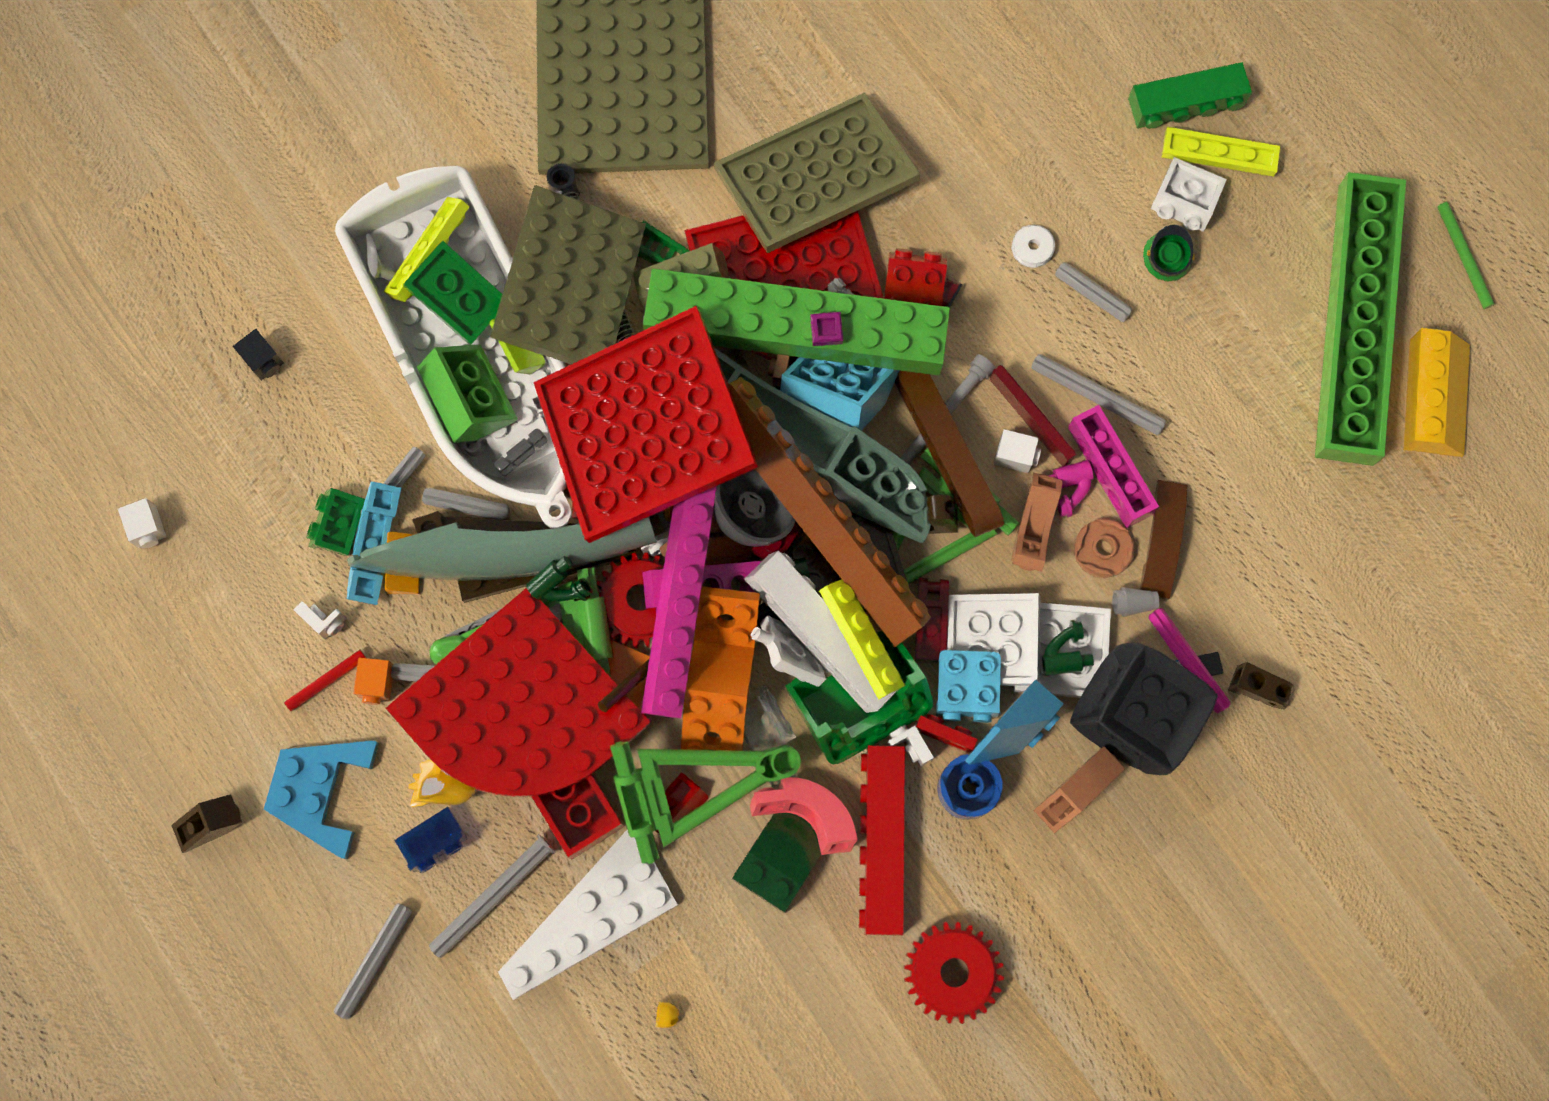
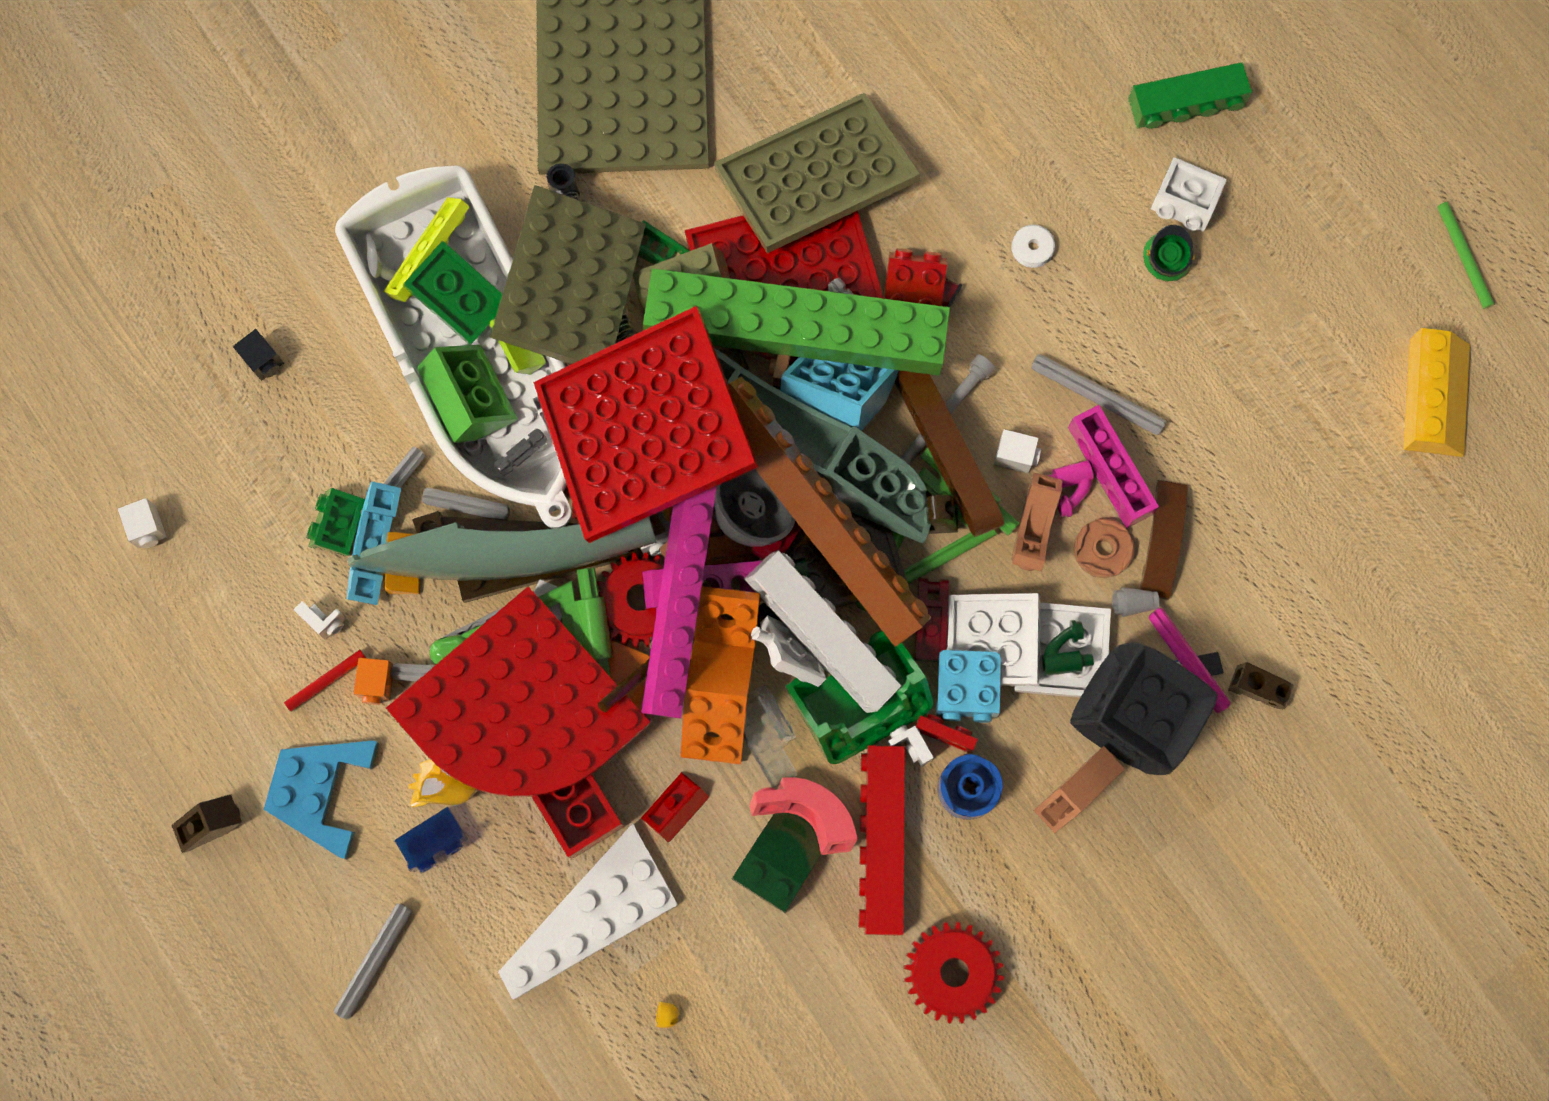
(491, 897): light grey axle -> none
(546, 580): dark green plant -> none
(644, 796): bright green piece -> none
(826, 329): magenta tile -> none
(862, 638): neon yellow plate -> none
(1019, 725): dark azure slope -> none
(1032, 416): dark red tile -> none
(1093, 291): light grey axle -> none
(1221, 151): neon yellow plate -> none
(1360, 319): bright green brick -> none

